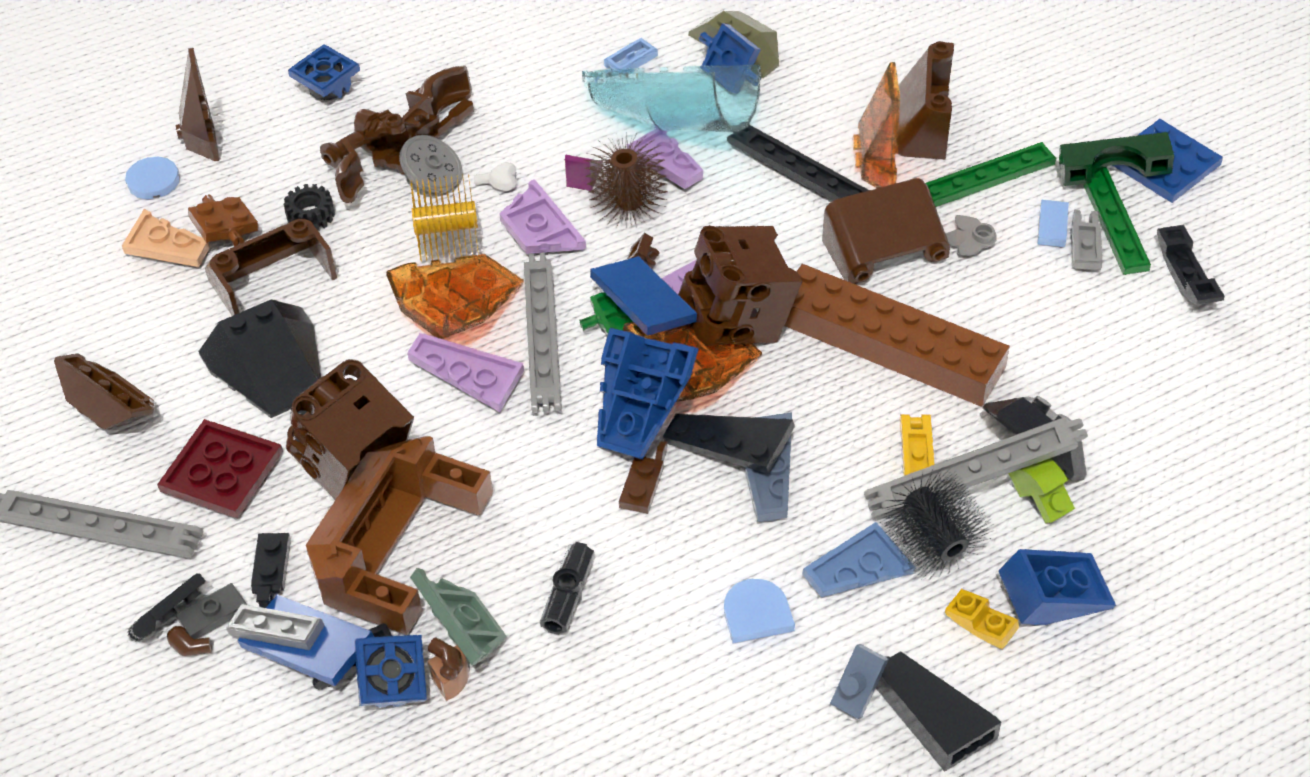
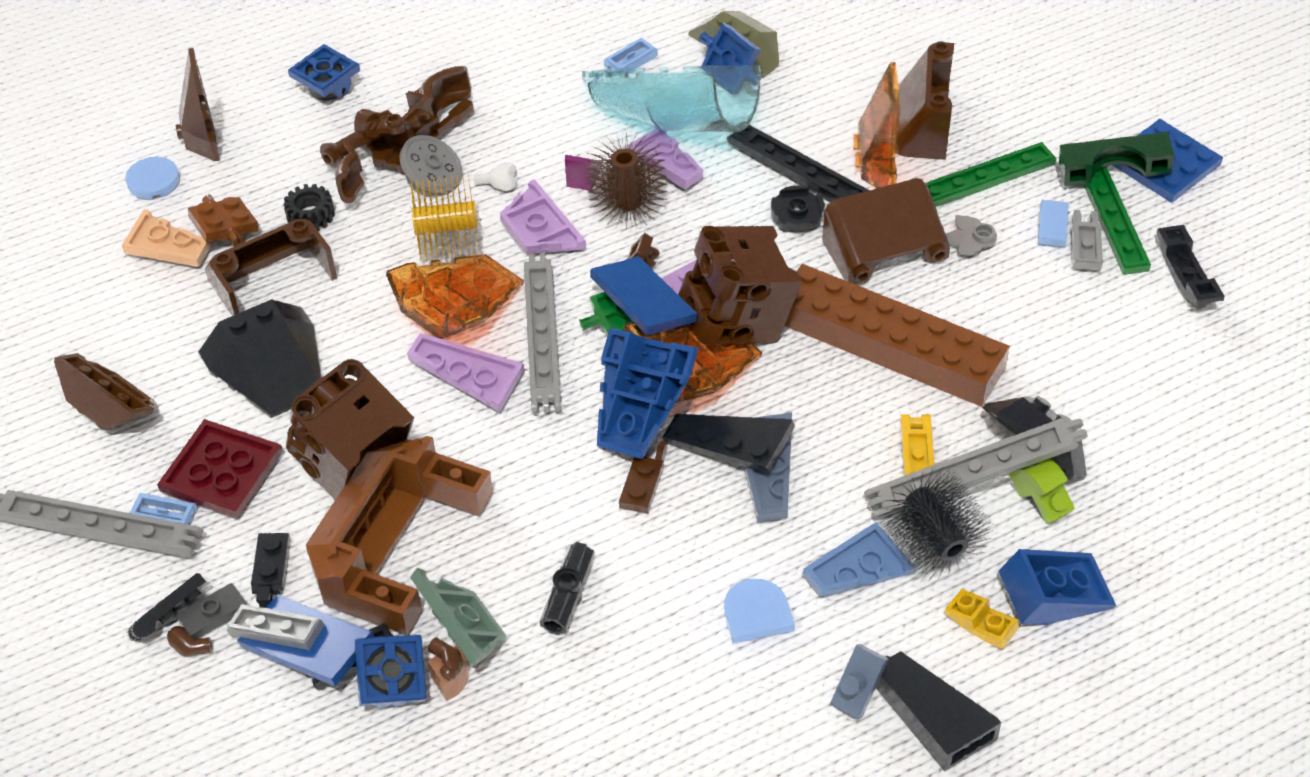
(162, 505): none -> light blue tile
(807, 218): none -> black plate

